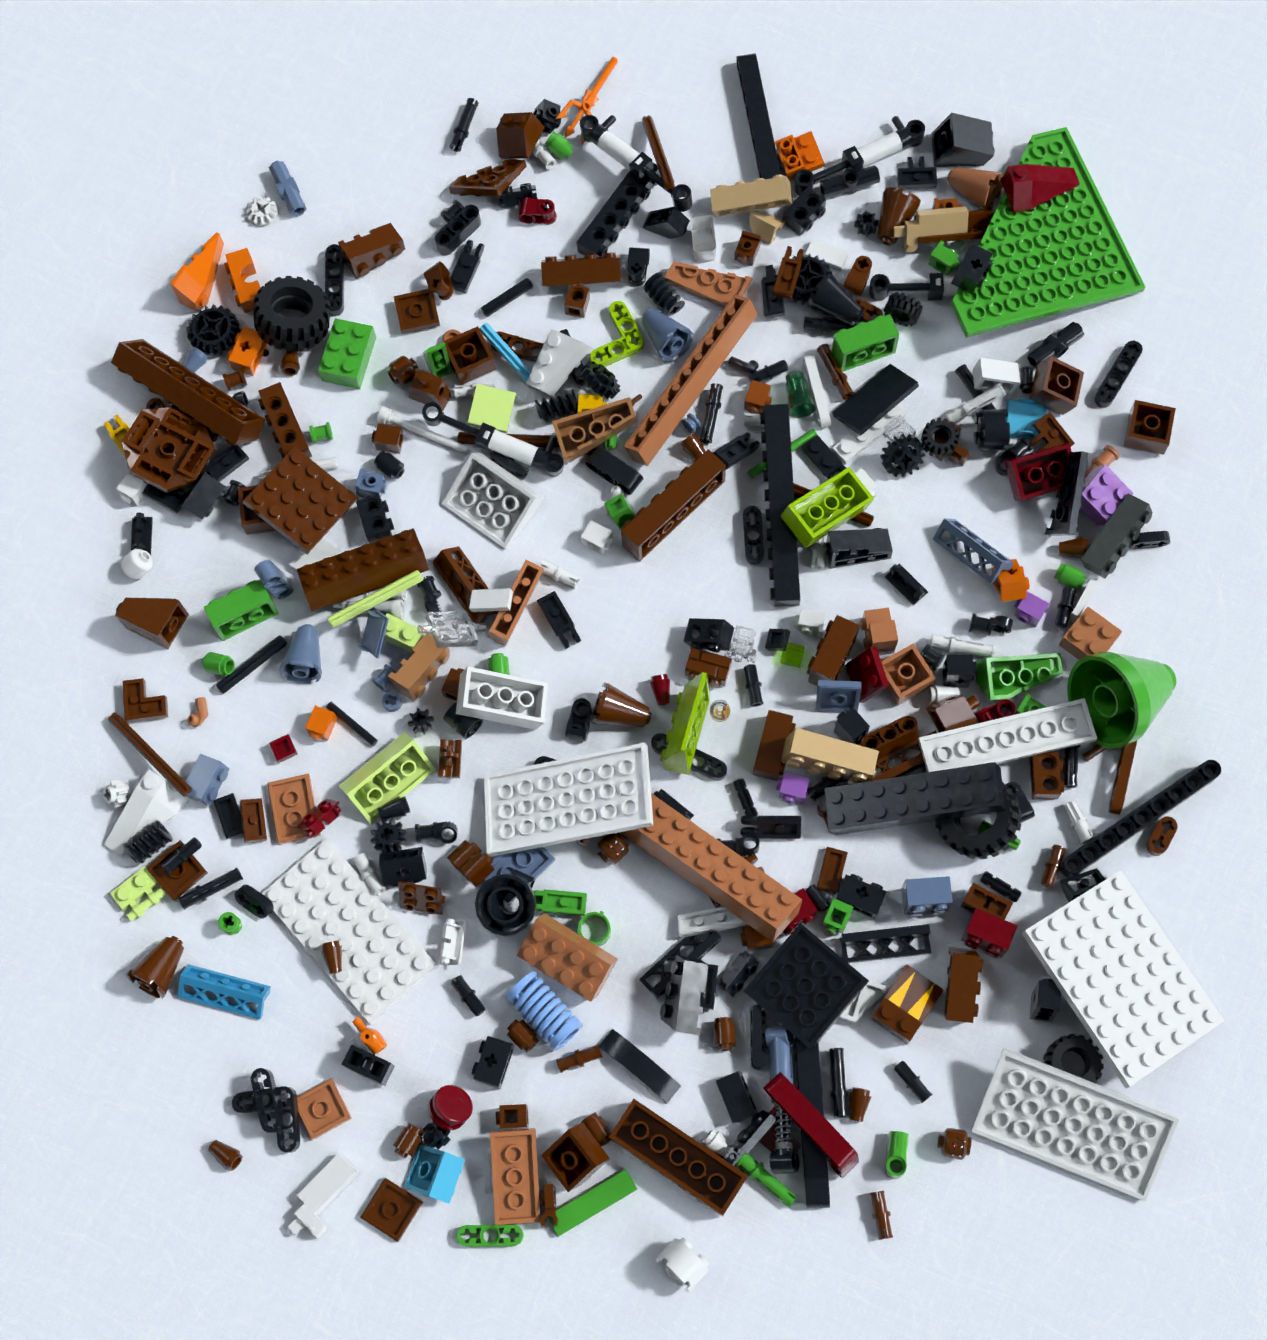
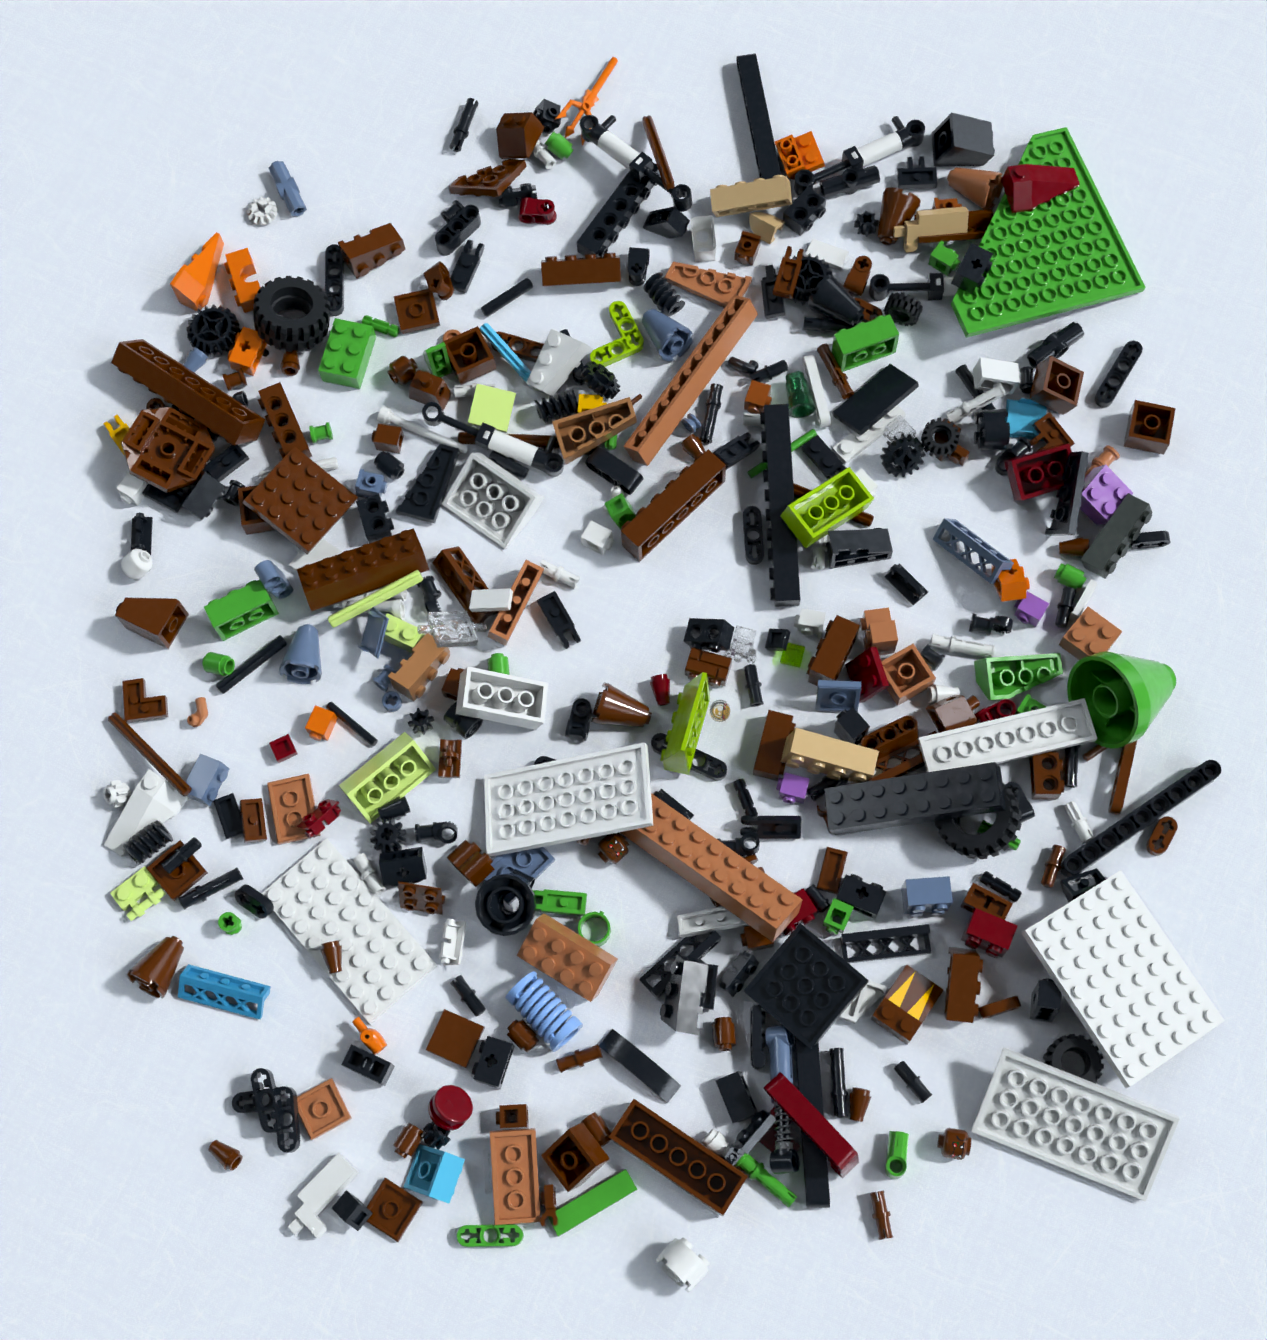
(352, 1210): none -> black brick
(381, 326): none -> bright green axle
(430, 487): none -> black wing
(455, 1038): none -> reddish brown tile
(573, 307): reddish brown brick -> none
(958, 671): black brick -> none
(999, 1007): none -> reddish brown beam

